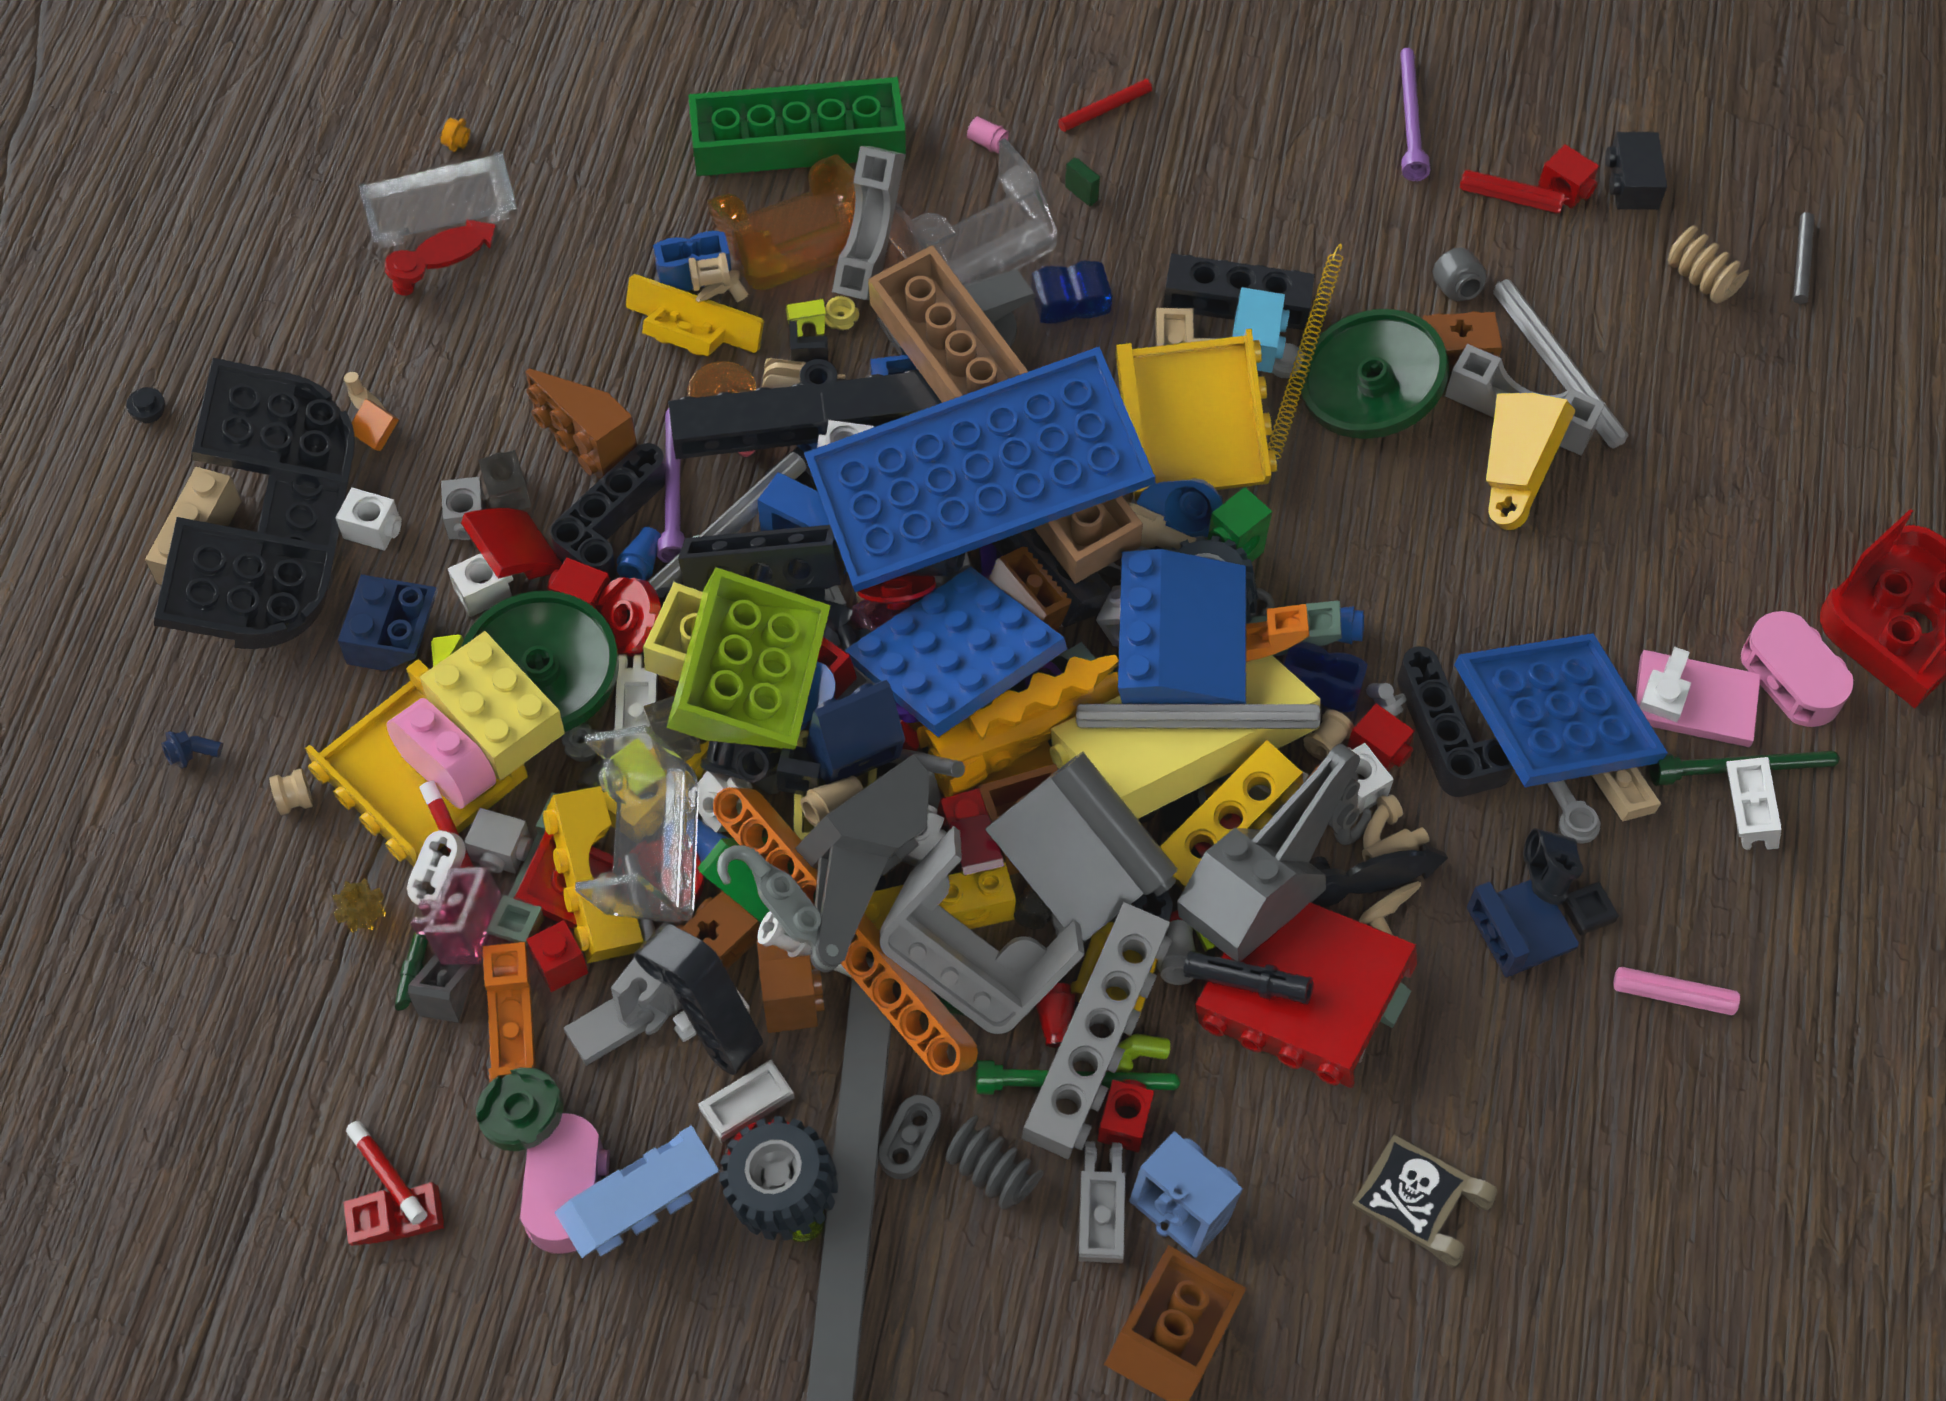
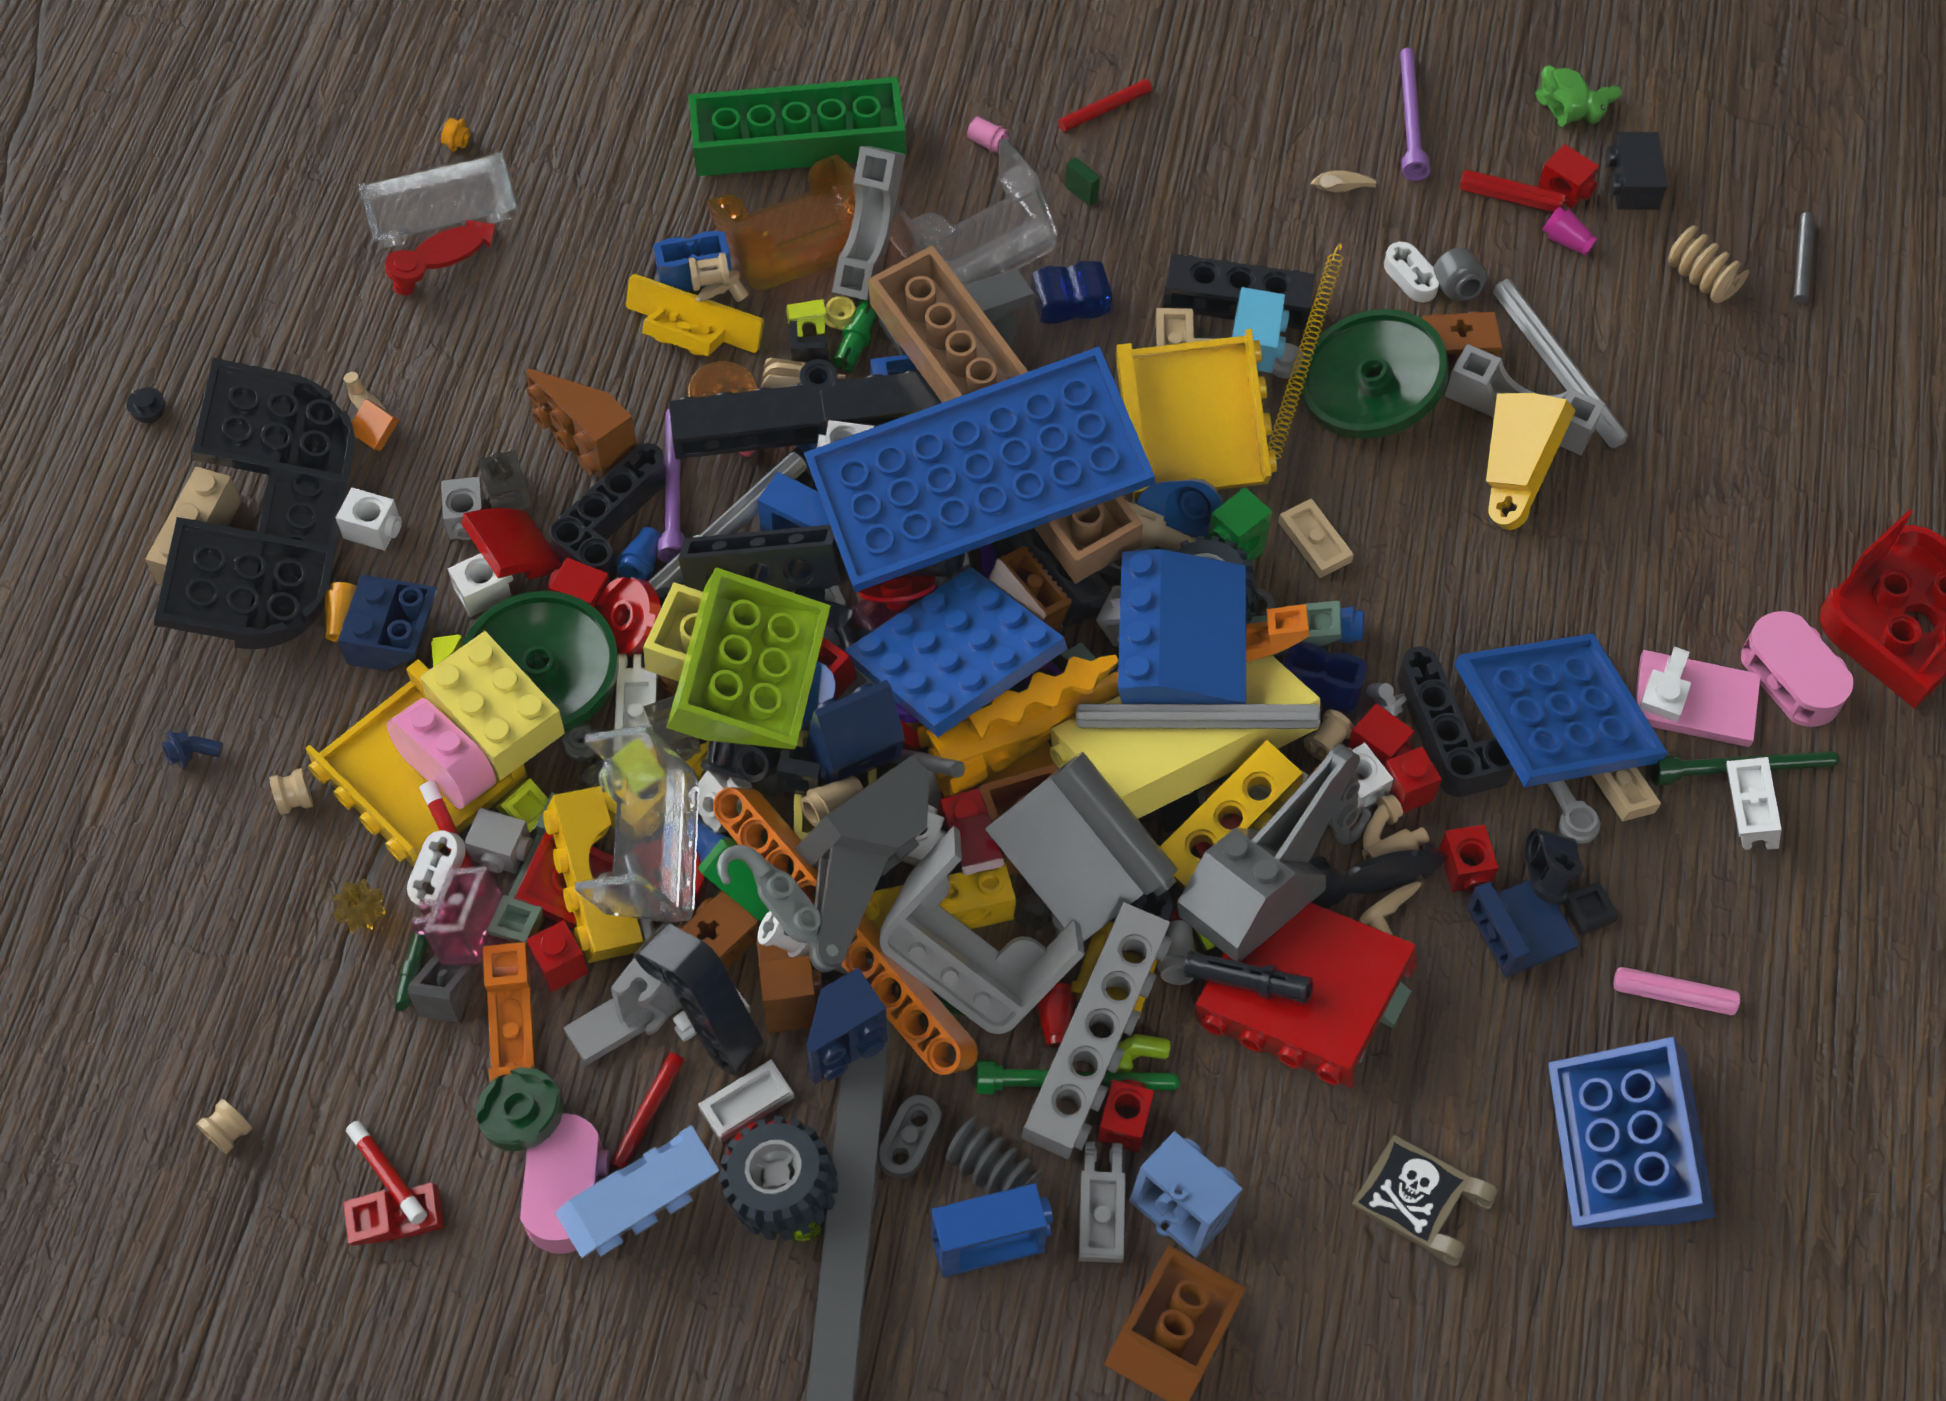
(224, 1126): none -> tan wheel
(336, 607): none -> light orange cone
(524, 803): none -> neon yellow slope
(647, 1111): none -> red bar
(845, 1026): none -> dark blue slope
(855, 337): none -> green pin
(990, 1229): none -> blue window
(1315, 538): none -> tan plate
(1342, 181): none -> tan bar
(1408, 274): none -> white beam
(1414, 779): none -> red brick
(1473, 844): none -> red brick
(1569, 231): none -> dark pink cone
(1571, 97): none -> bright green animal
(1631, 1137): none -> blue slope

